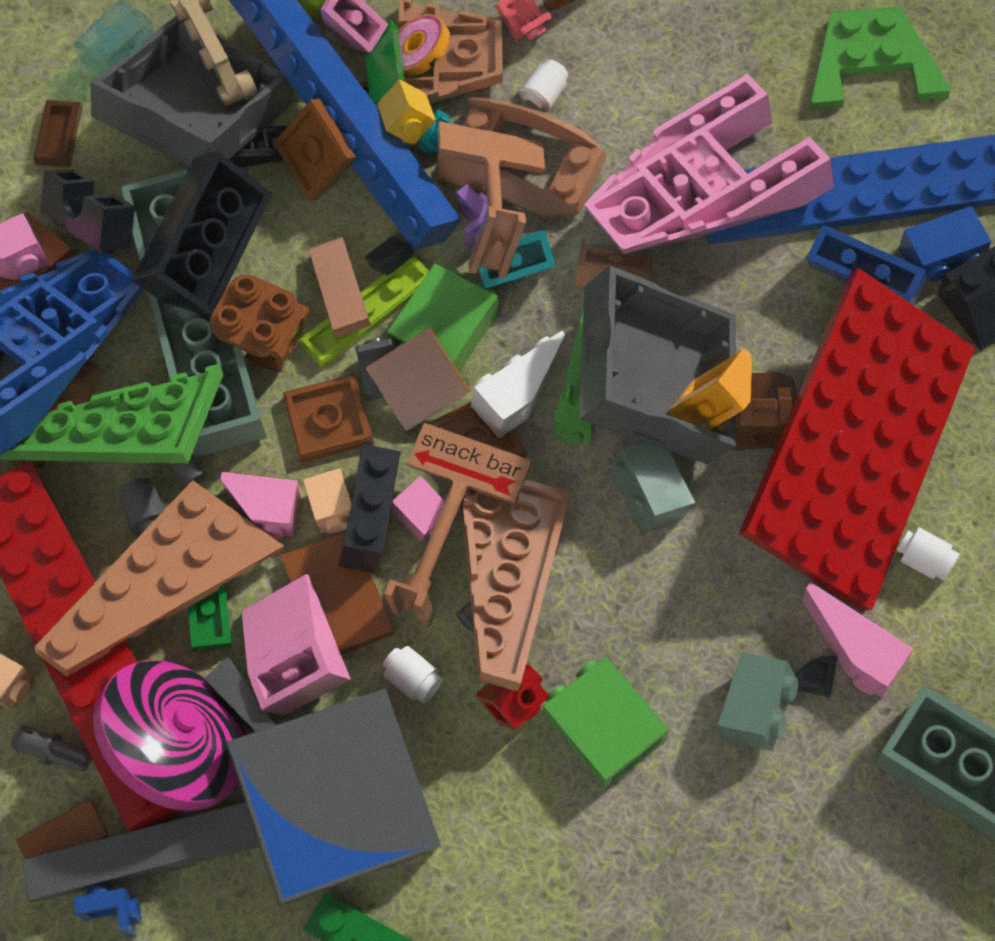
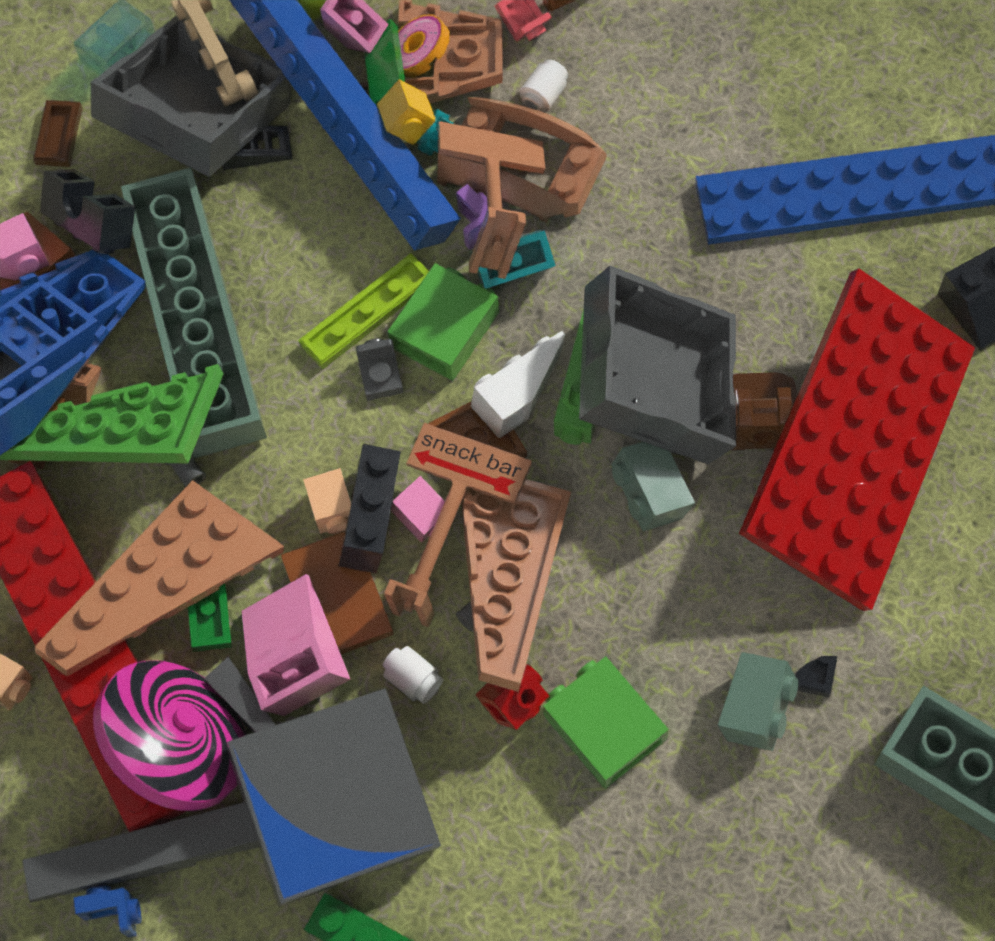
(50, 748): dark grey axle -> none
(68, 830): dark orange tile -> none
(140, 504): dark grey brick -> none
(202, 235): black slope -> none
(259, 320): dark orange piece -> none
(266, 502): bright pink slope -> none
(314, 149): dark orange tile -> none
(328, 418): dark orange tile -> none
(339, 287): nougat tile -> none
(389, 255): black tile -> none
(418, 379): dark orange tile -> none
(595, 260): nougat slope -> none
(690, 184): bright pink wedge -> none
(717, 393): light orange tile -> none
(841, 254): blue brick -> none
(862, 647): bright pink slope -> none
(874, 43): bright green wing -> none
(928, 554): white brick -> none
(945, 242): blue brick -> none

